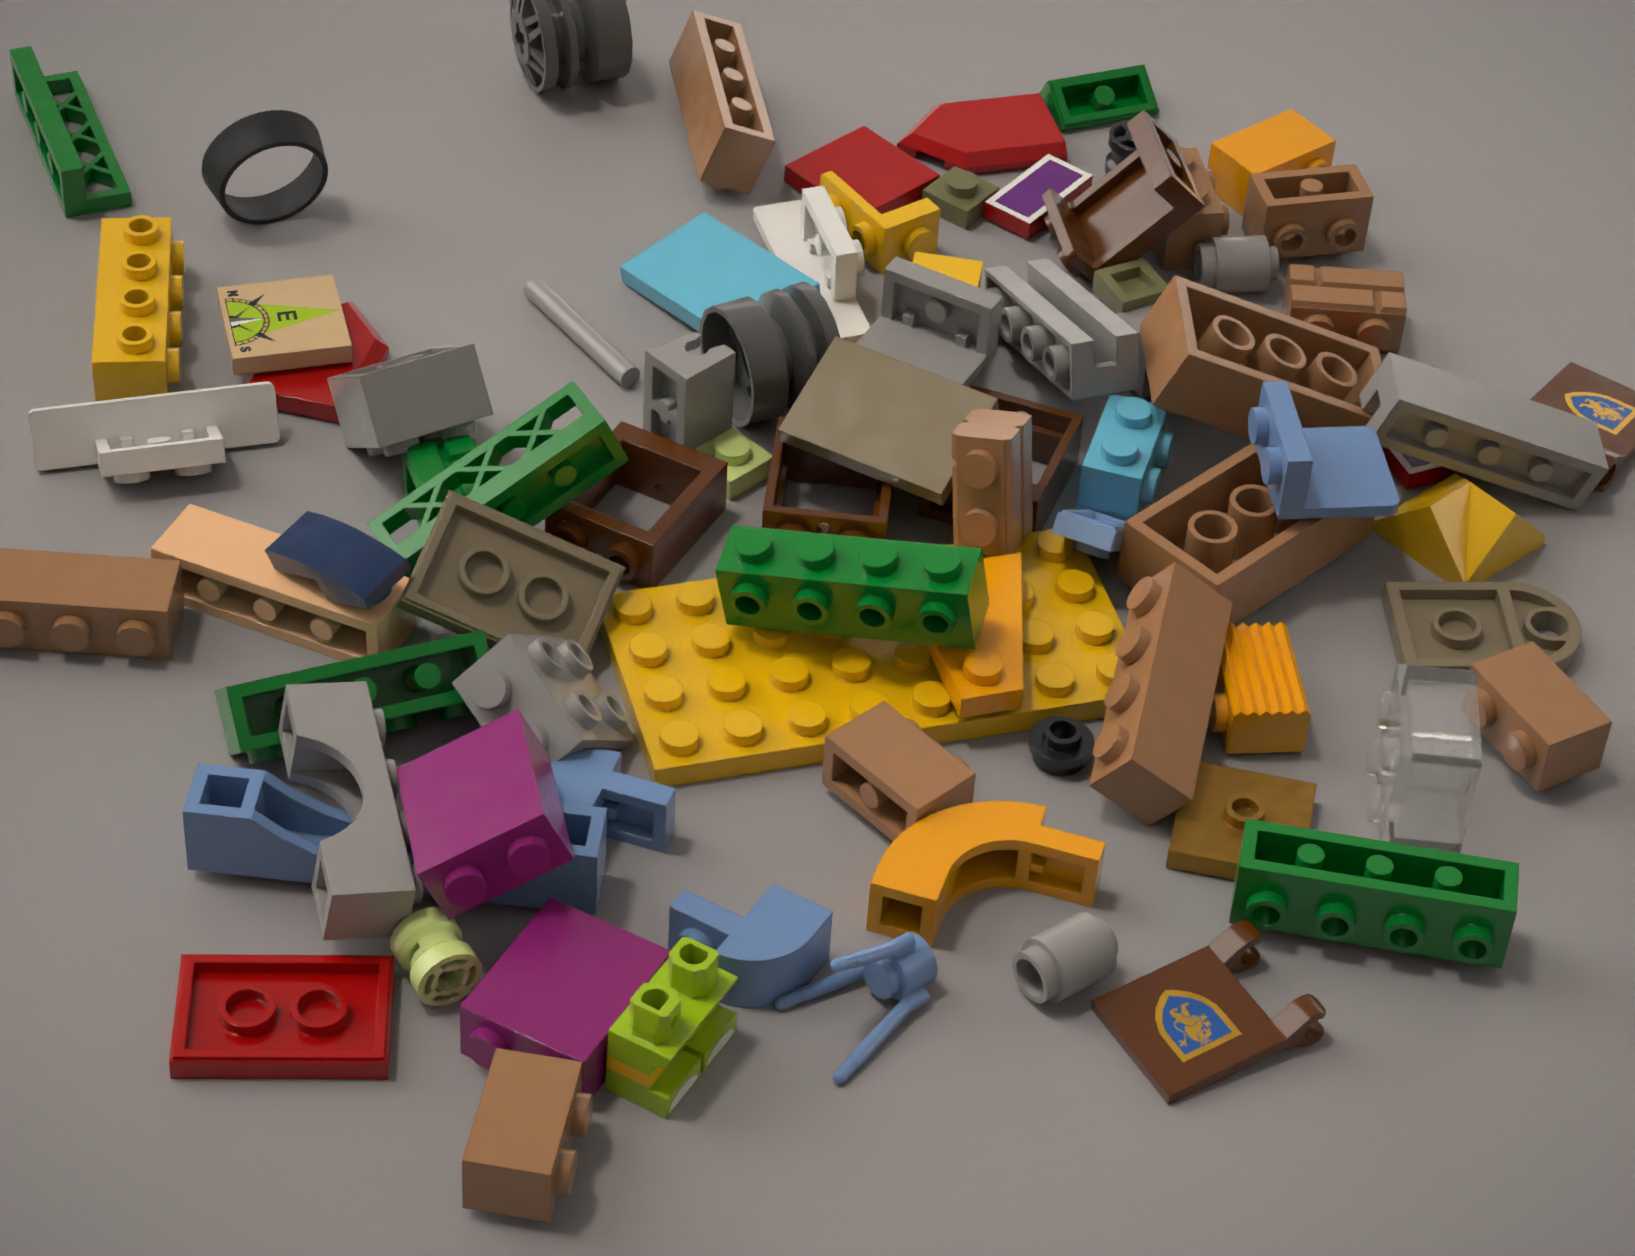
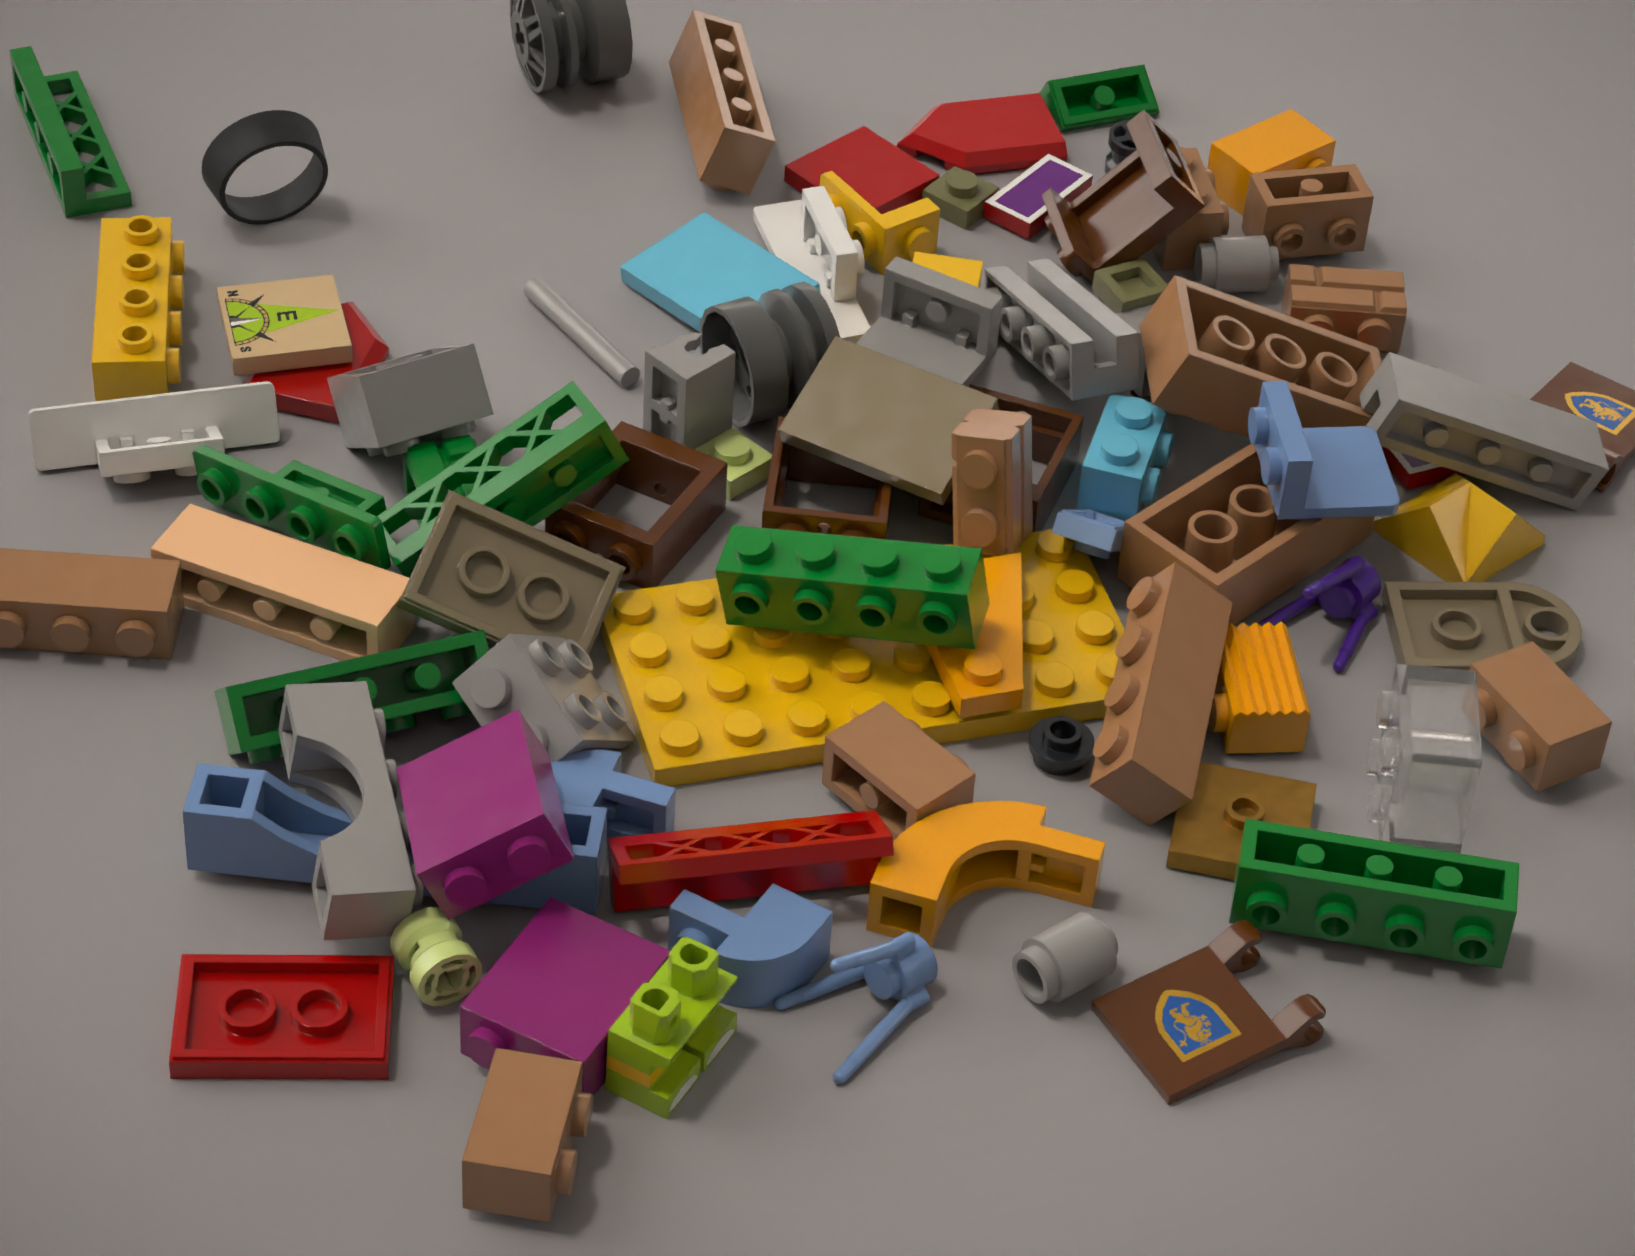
(298, 503): none -> green bracket
(341, 558): dark blue slope -> none
(746, 859): none -> red fence
(1342, 594): none -> dark purple plant

